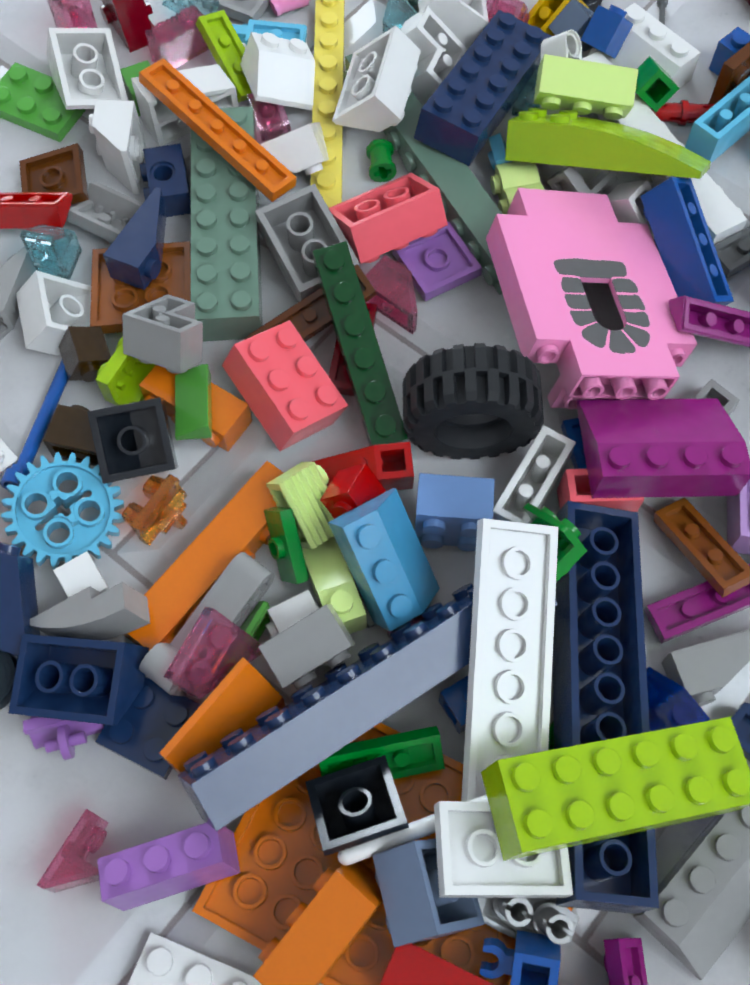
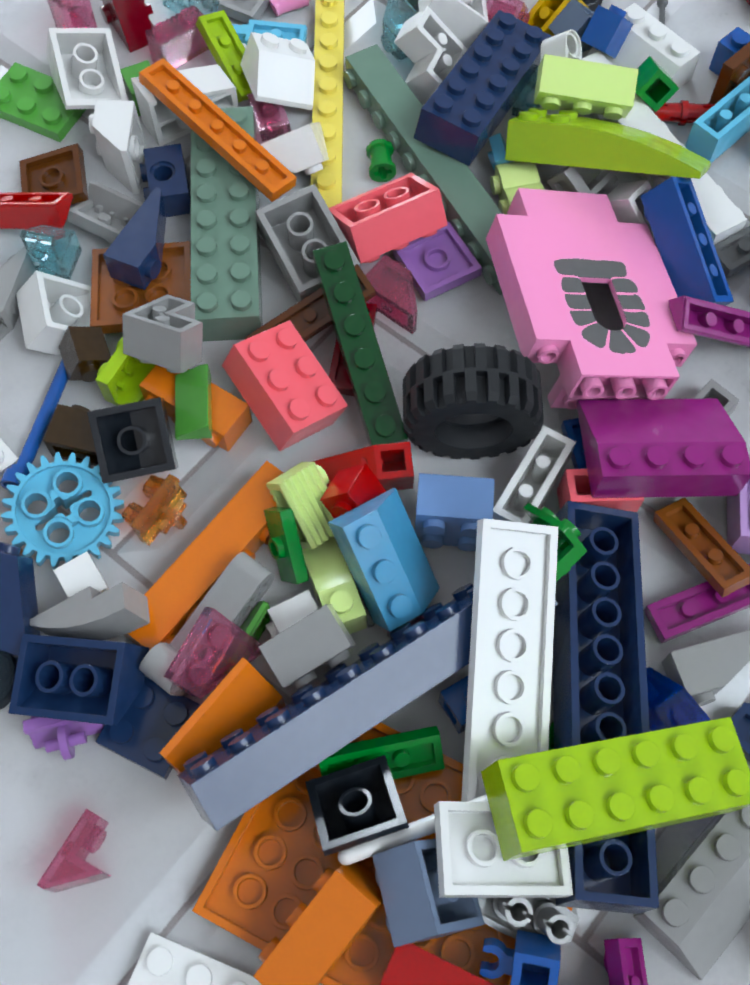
(167, 866): medium lavender brick -> none
(378, 83): white slope -> none

